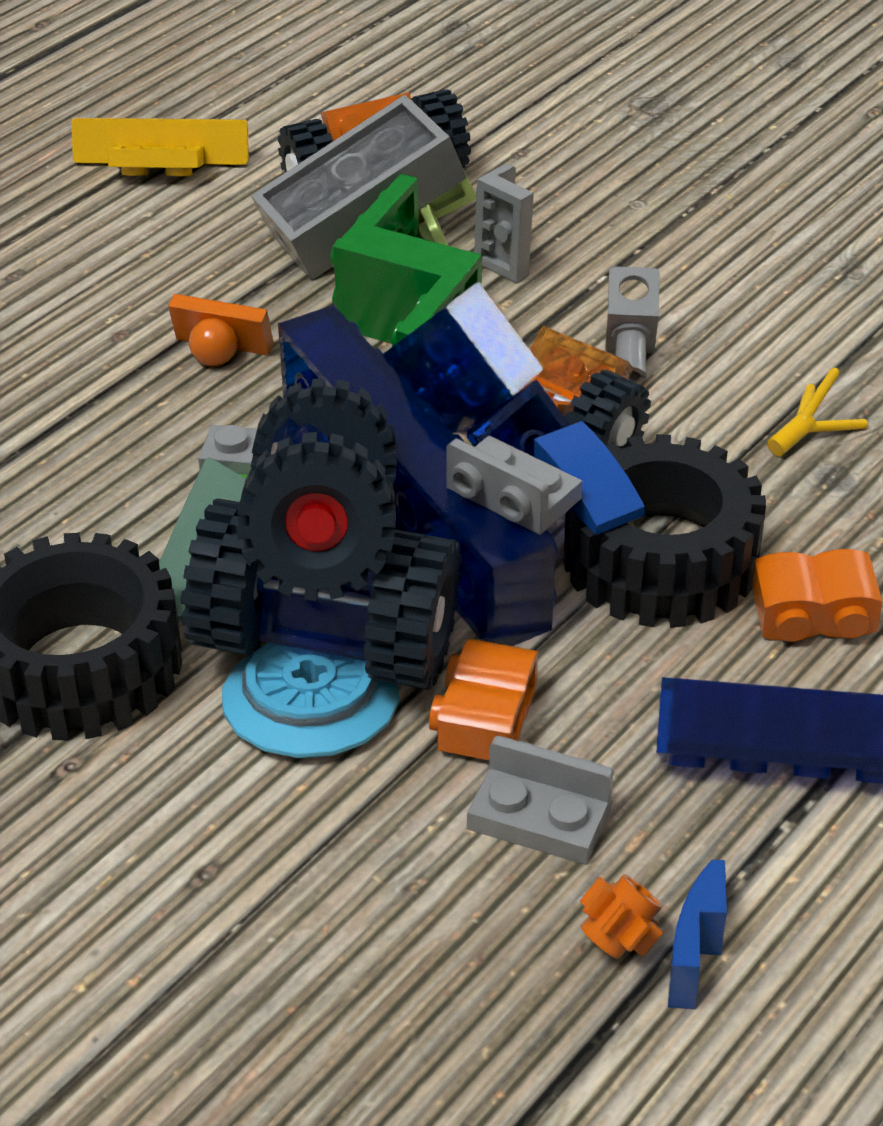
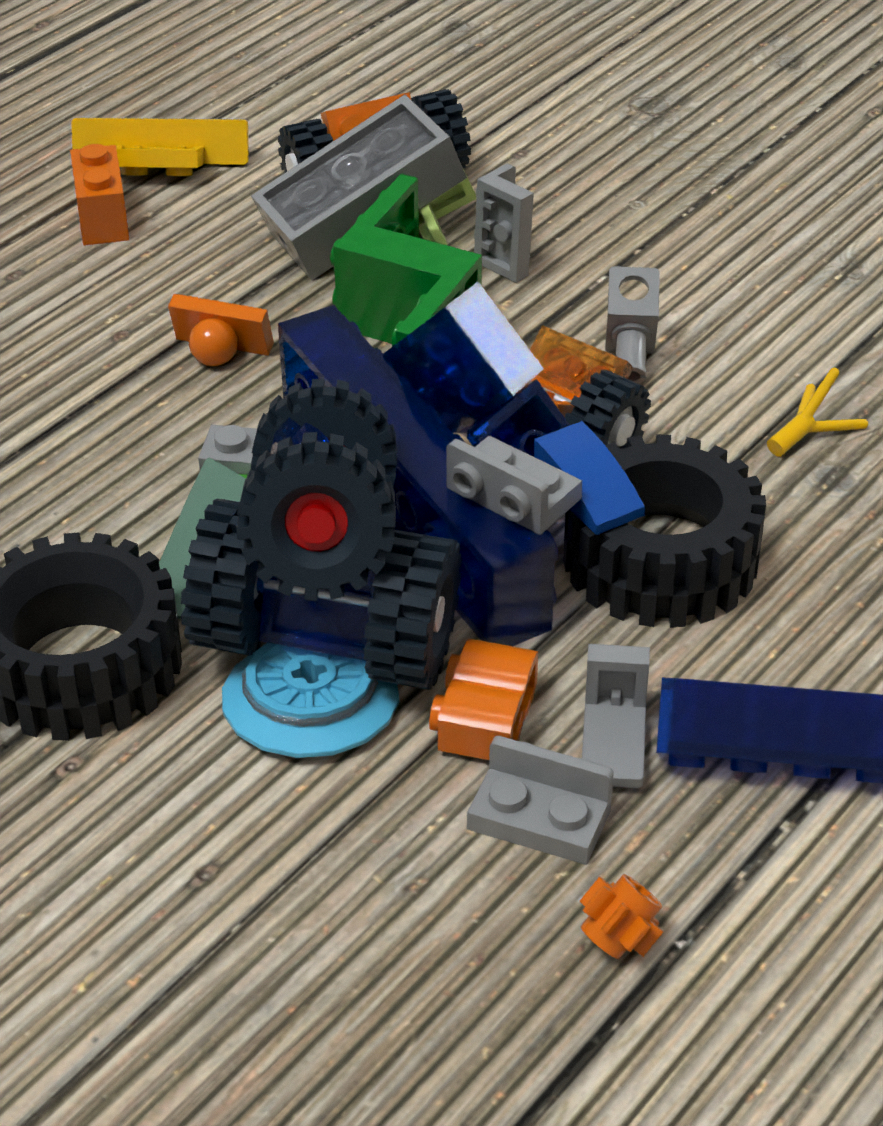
(99, 194): none -> orange brick
(616, 710): none -> light grey bracket
(697, 932): blue slope -> none
(816, 595): orange brick -> none

